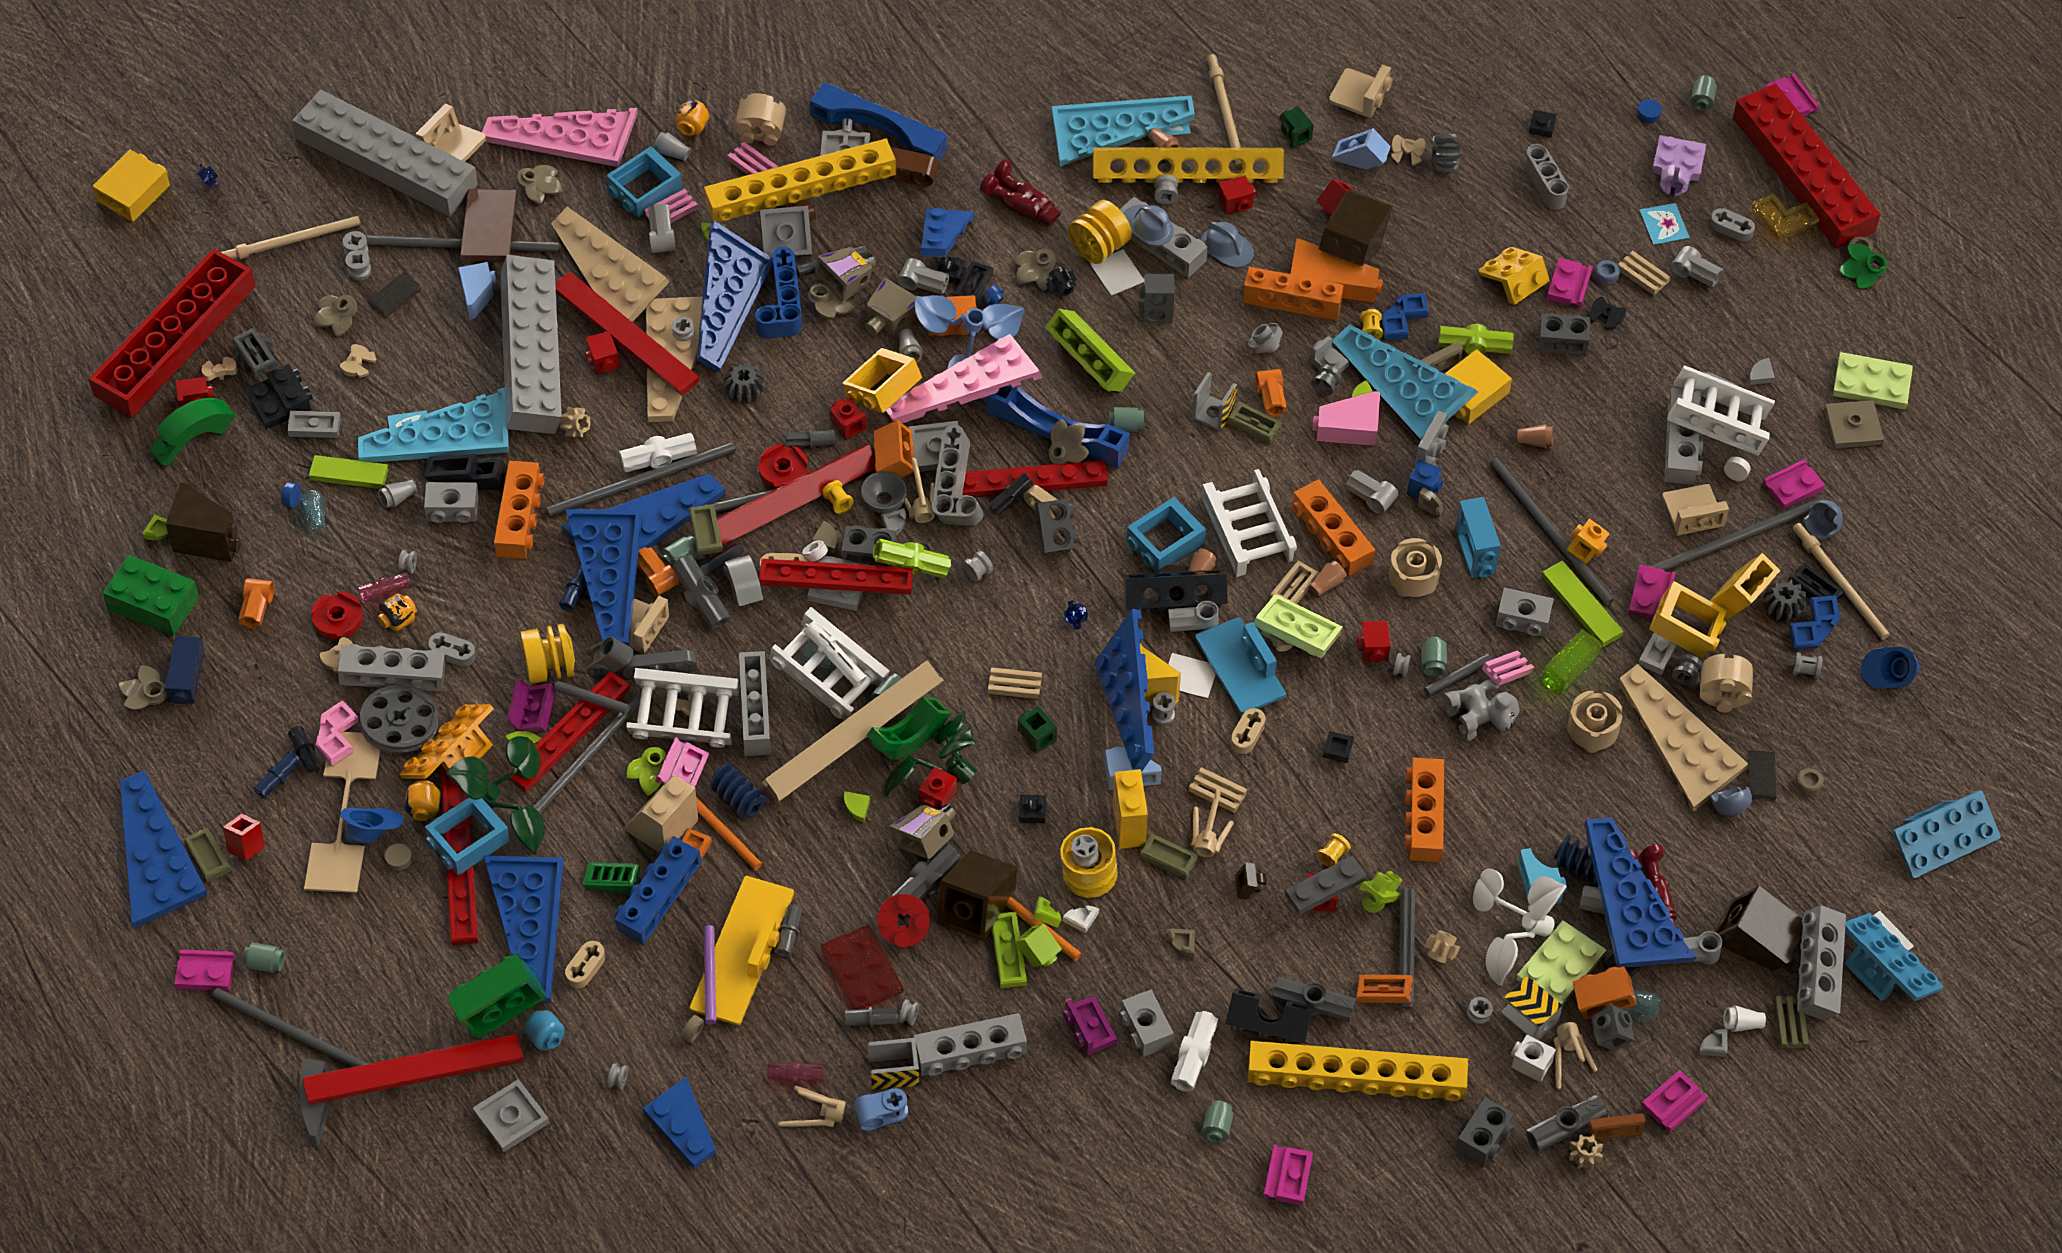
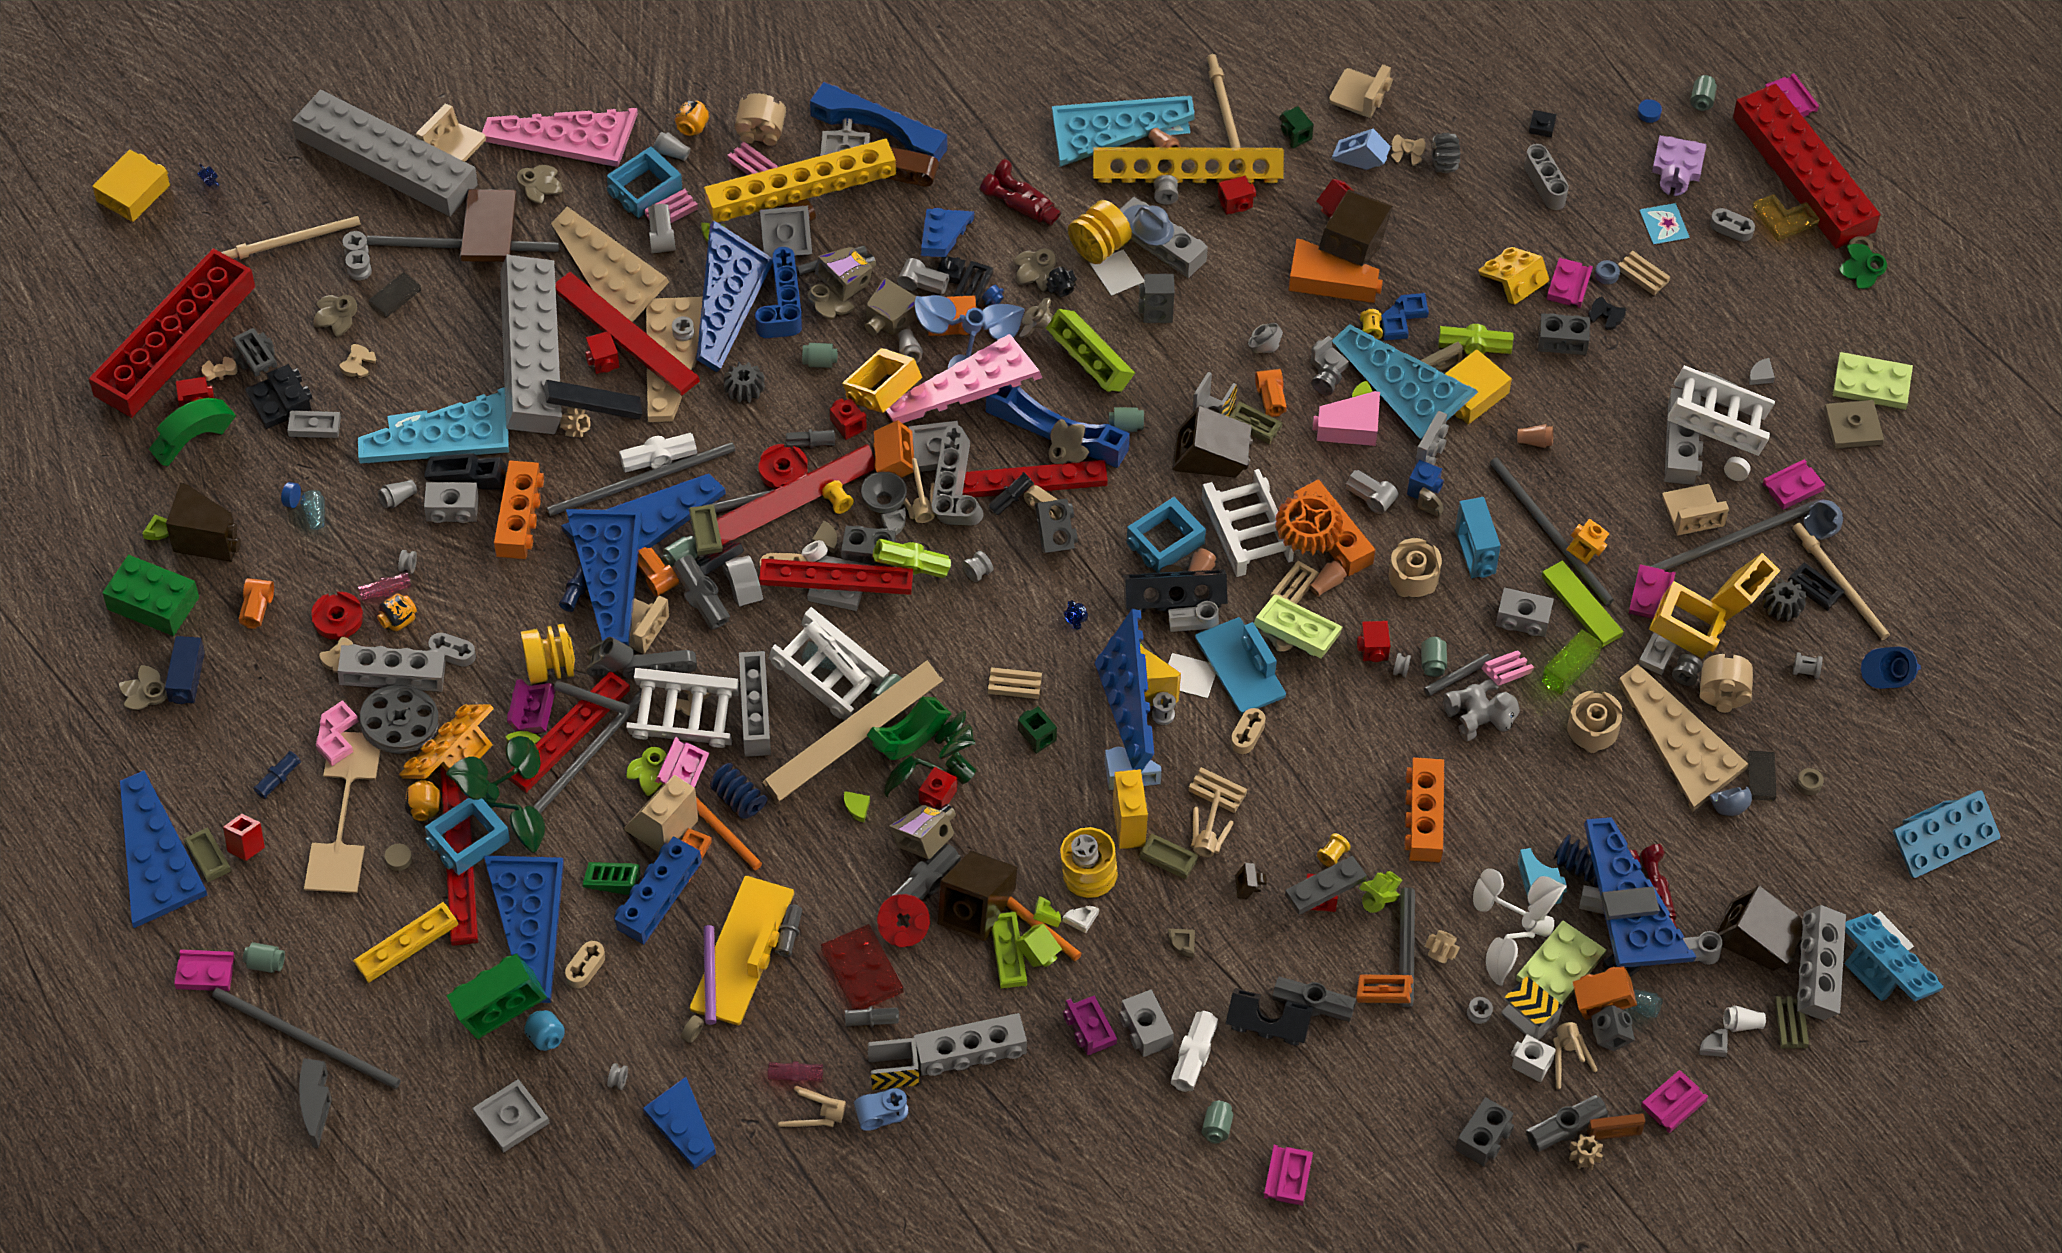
(304, 749): black axle -> none
(348, 472): lime tile -> none
(369, 824): blue piece -> none
(405, 942): none -> yellow tile
(412, 1069): red tile -> none
(477, 287): light blue slope -> none
(593, 399): none -> black tile
(819, 355): none -> sand green brick
(908, 1012): light grey bush -> none
(1032, 808): black tile -> none
(1036, 317): none -> dark tan plate
(1212, 444): none -> slope
(1228, 245): sand blue piece -> none
(1293, 293): orange brick -> none
(1313, 516): none -> orange gear
(1338, 747): black plate -> none
(1370, 1063): yellow brick -> none
(1630, 903): none -> dark grey tile
(1691, 264): light grey piece -> none
(1811, 634): blue tile -> none

